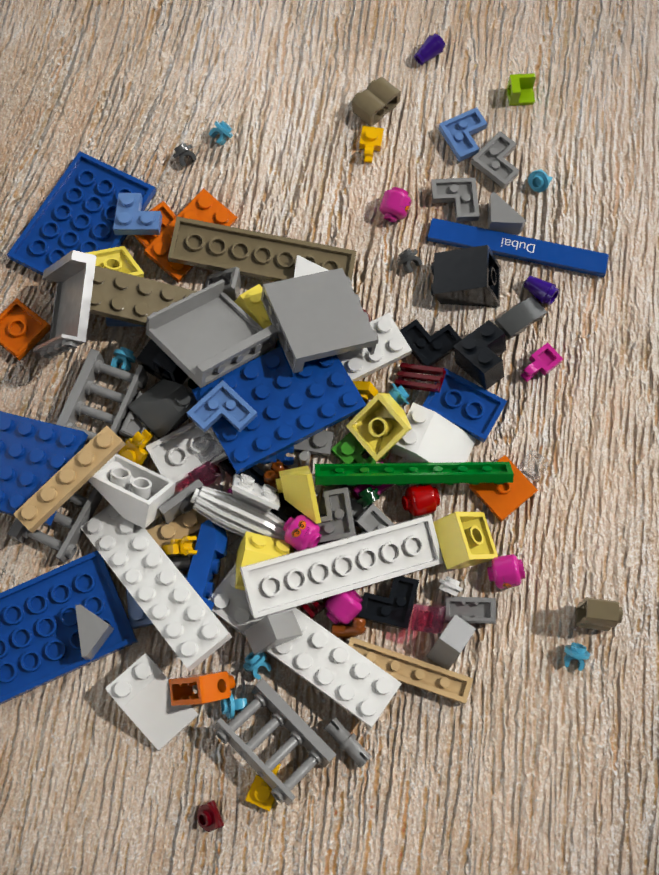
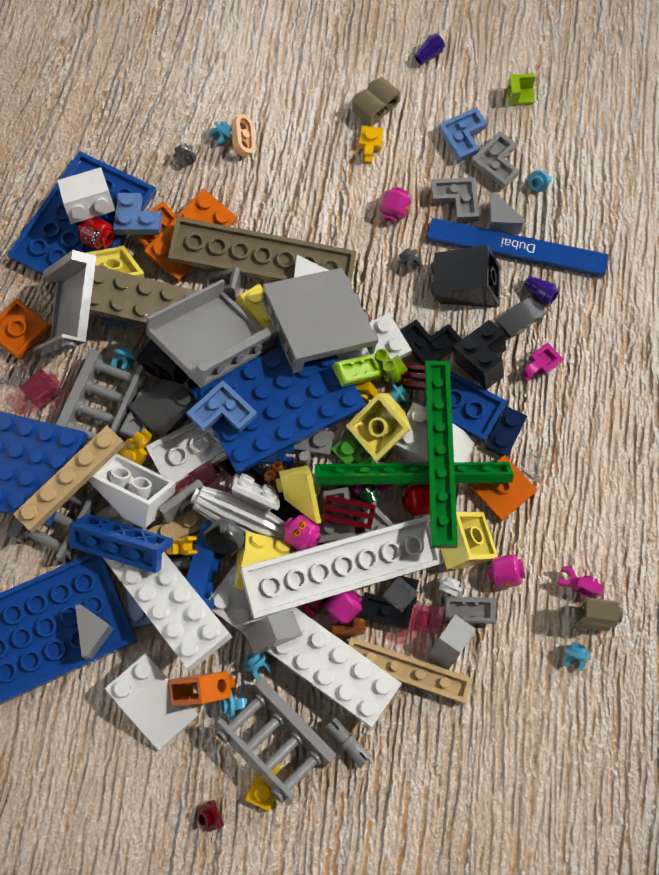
(41, 389): none -> clear pink brick
(85, 195): none -> white brick
(96, 233): none -> red head
(119, 542): none -> blue fence
(224, 536): none -> dark grey hair
(243, 135): none -> light nougat plate
(327, 507): none -> dark red tile
(357, 370): none -> lime plate
(391, 368): none -> lime plate
(400, 594): none -> clear tile
(440, 455): none -> green plate
(506, 432): none -> dark blue plate
(584, 585): none -> dark pink plate

